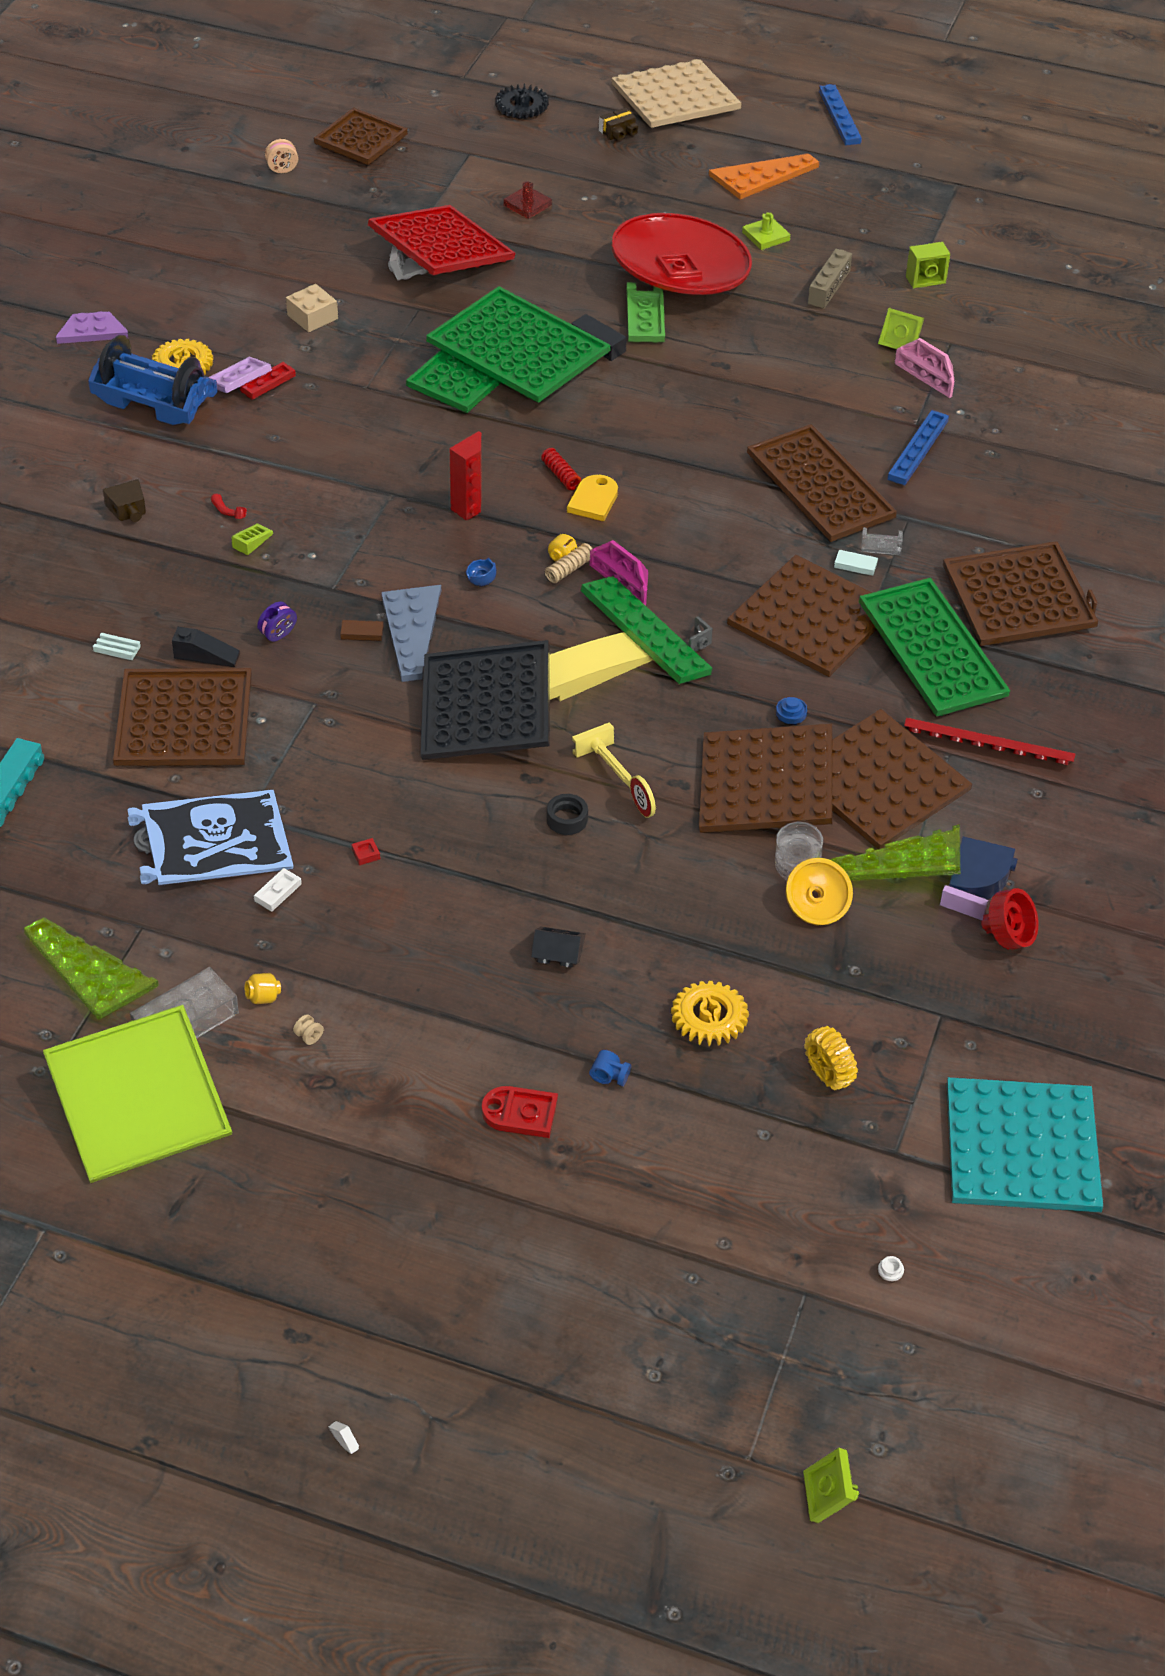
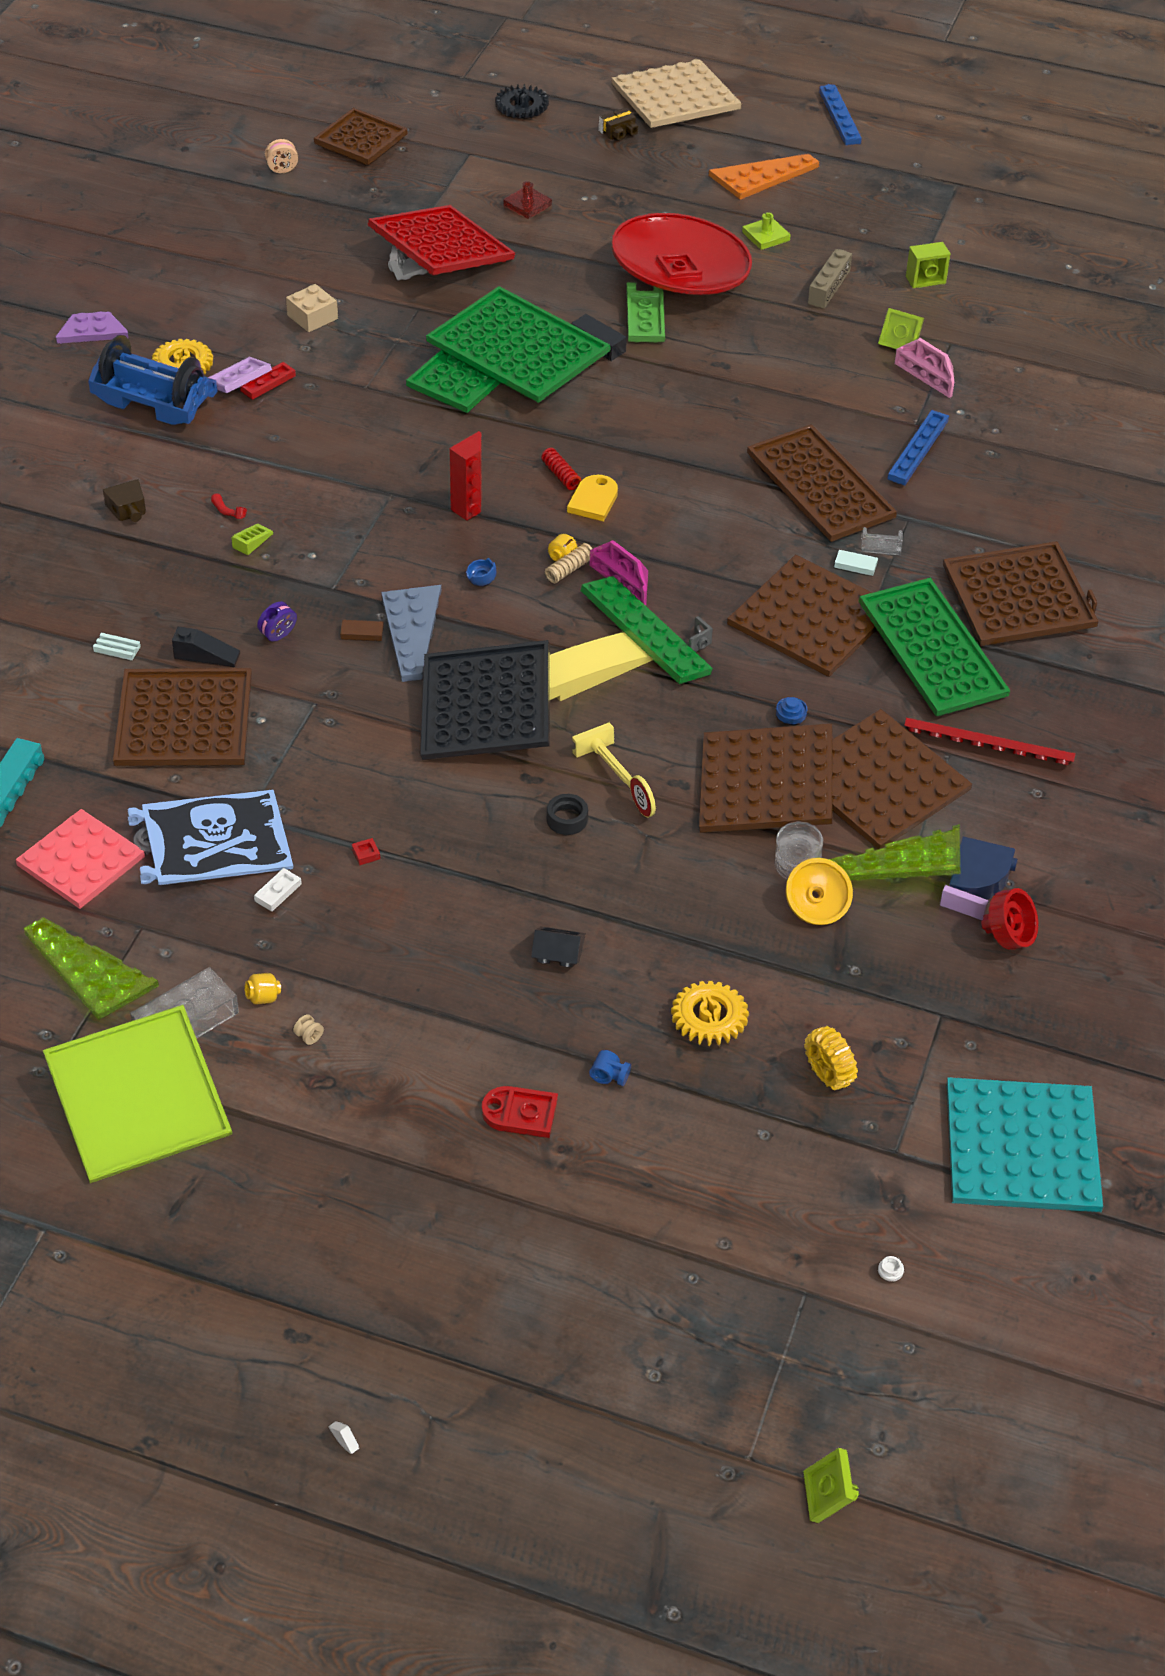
(80, 858): none -> coral plate

